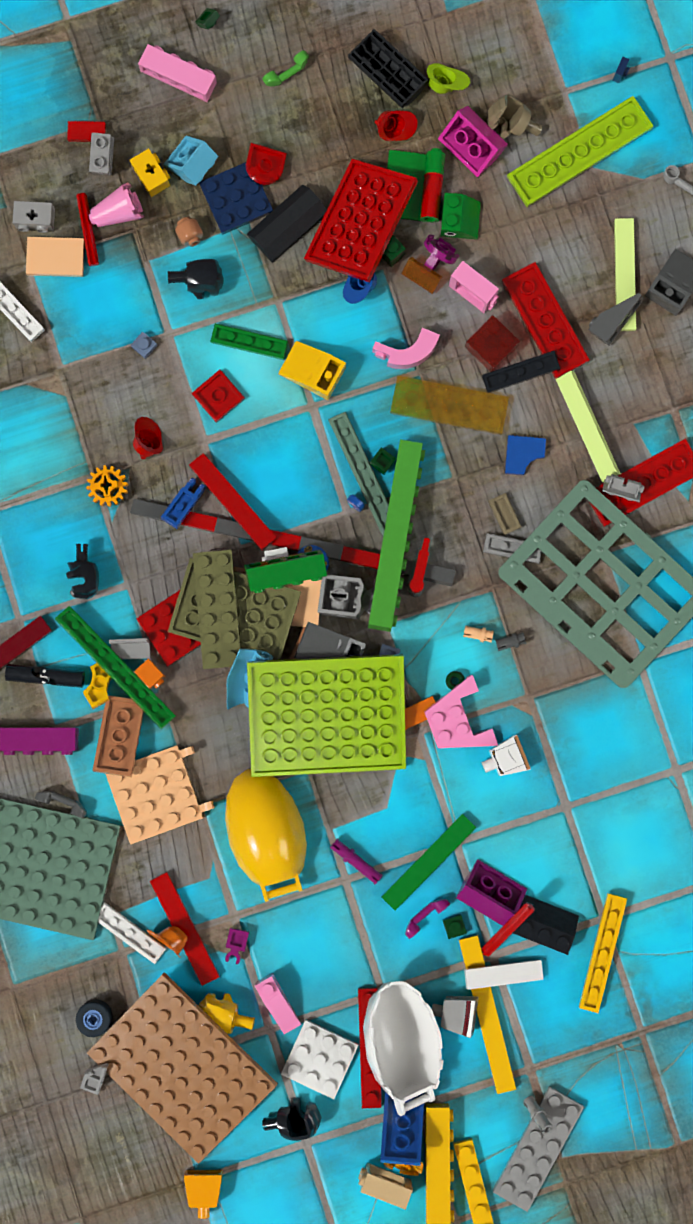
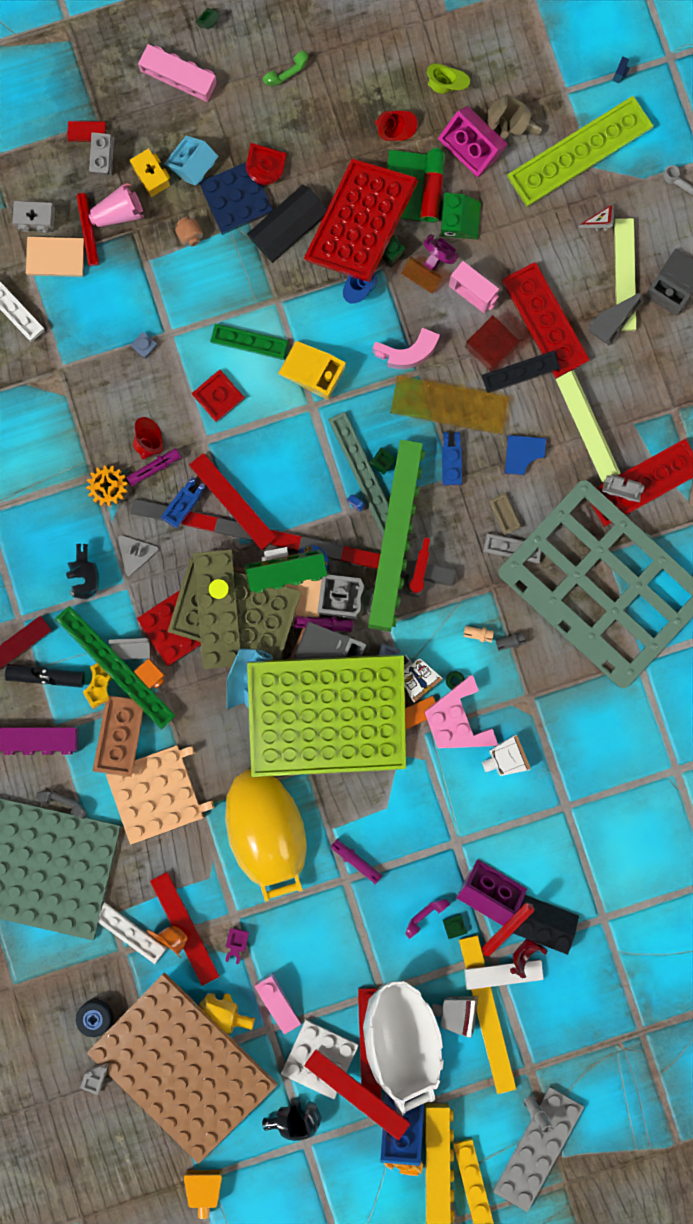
(135, 553): none -> light grey piece
(173, 455): none -> magenta pin
(199, 277): black piece -> none
(218, 589): none -> neon yellow tile
(329, 623): none -> magenta pin
(357, 1094): none -> red tile
(385, 1185): tan window -> none
(388, 69): black piece -> none
(418, 678): none -> torso
(428, 862): green tile -> none
(451, 461): none -> blue hinge
(522, 954): none -> dark red helmet
(602, 219): none -> piece
(602, 953): yellow plate -> none

